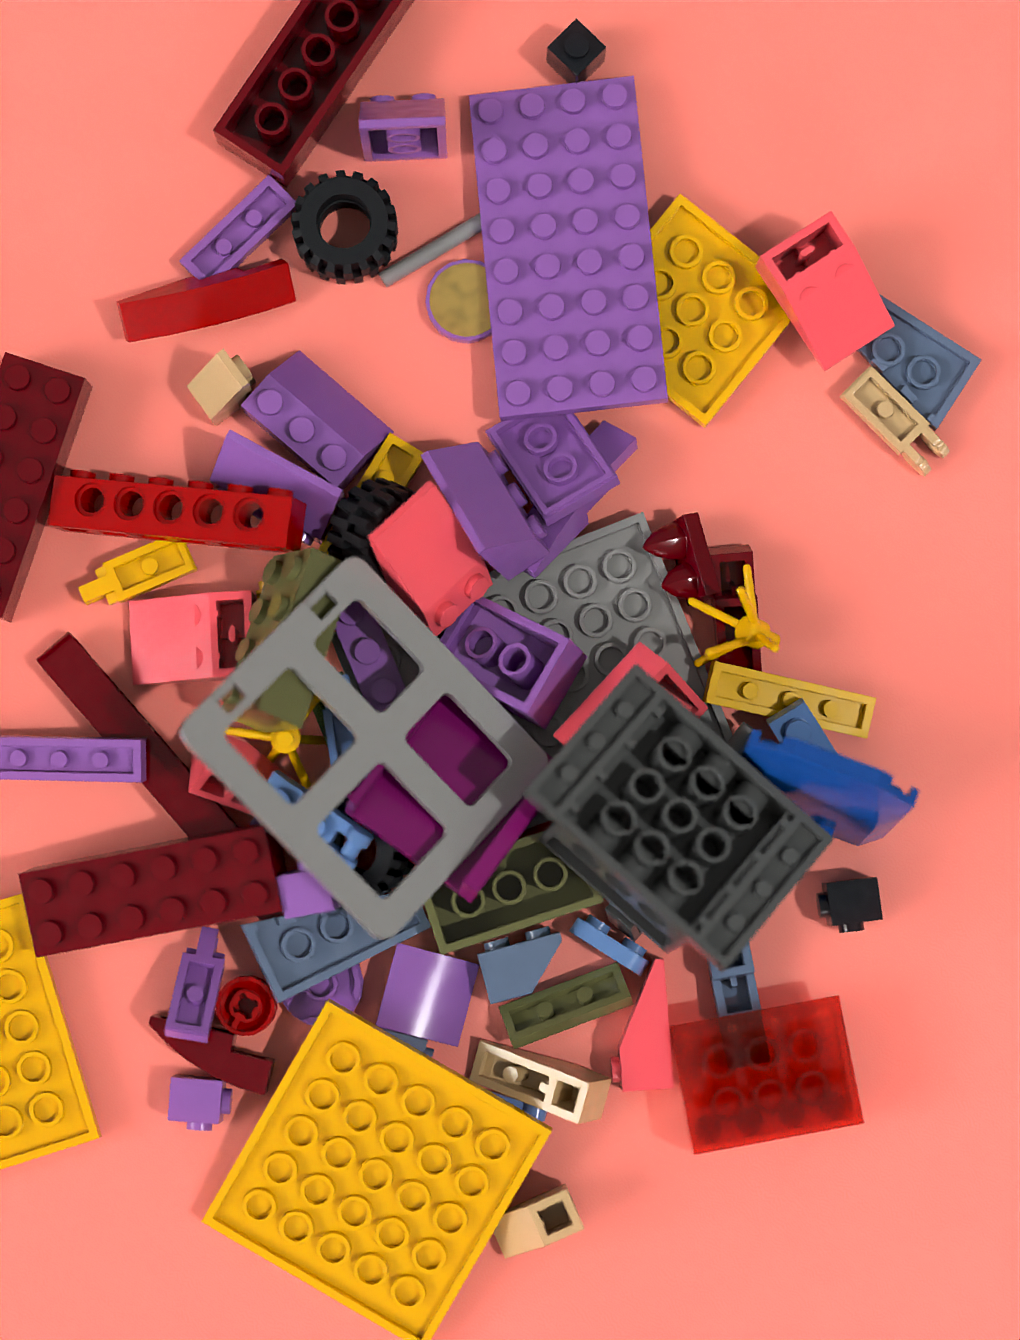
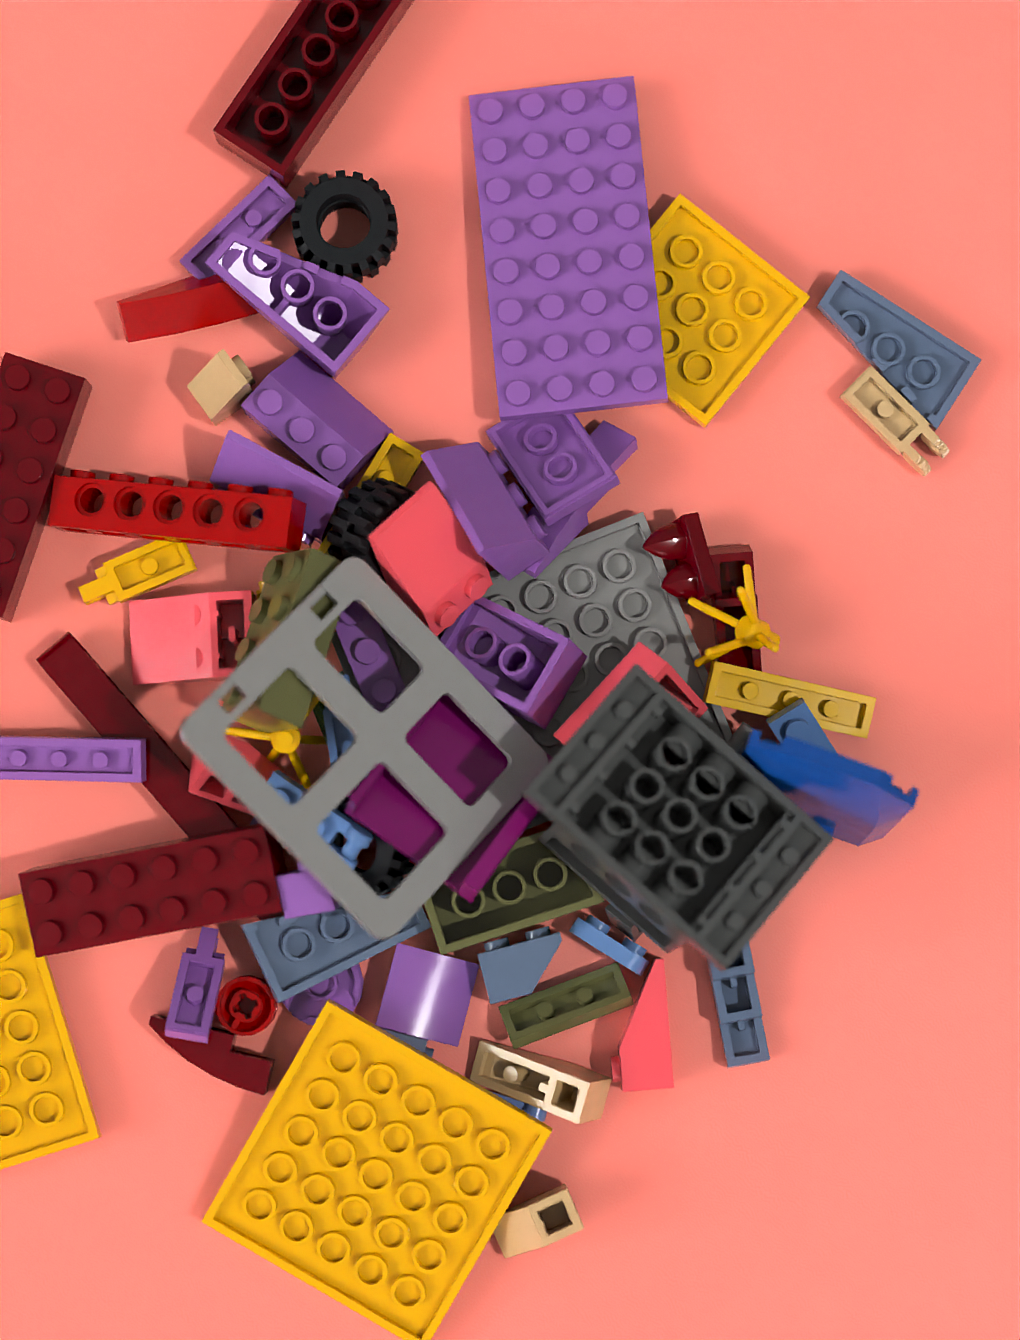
(198, 1101): medium lavender brick -> none
(309, 305): none -> medium lavender wedge
(403, 128): medium lavender slope -> none
(431, 251): light grey bar -> none
(459, 301): pearl gold tile -> none
(576, 53): black brick -> none
(765, 1075): clear red slope -> none
(825, 290): coral slope -> none
(850, 903): black brick -> none

